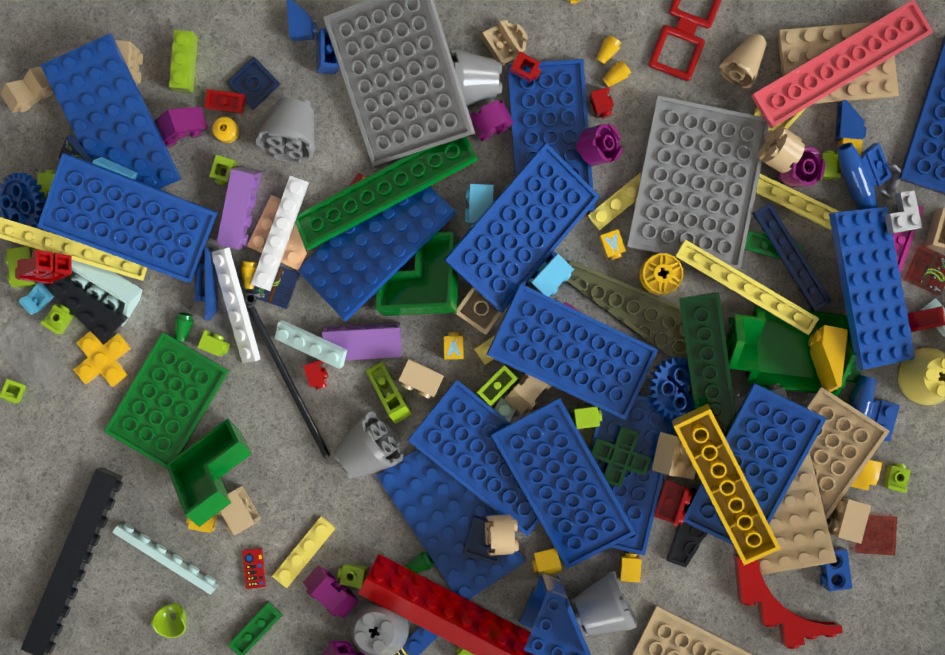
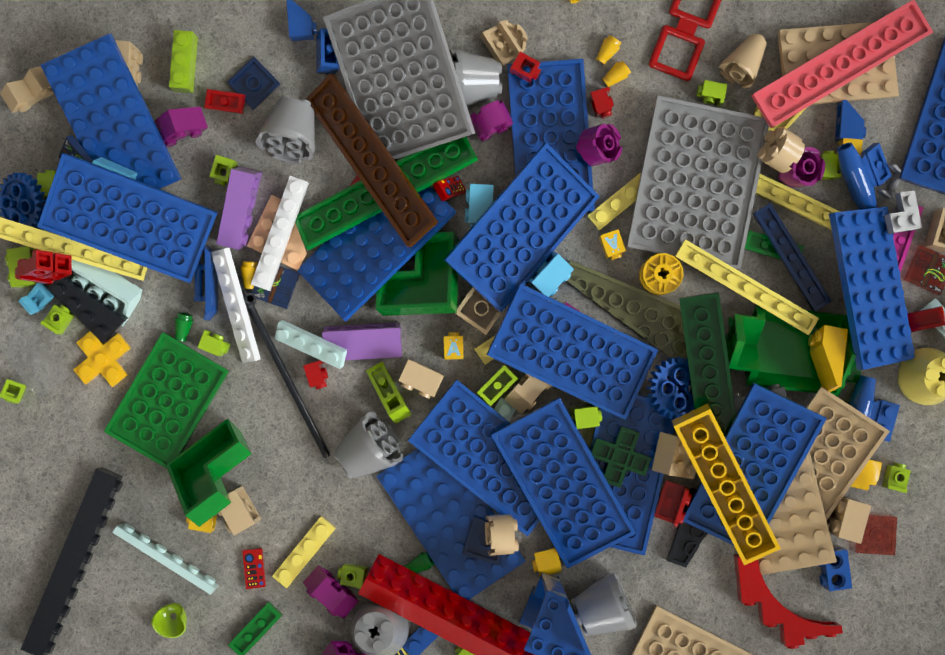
(231, 132): yellow head -> none
(371, 161): none -> reddish brown plate
(449, 188): none -> red tile
(630, 567): yellow brick -> none
(712, 92): none -> lime brick

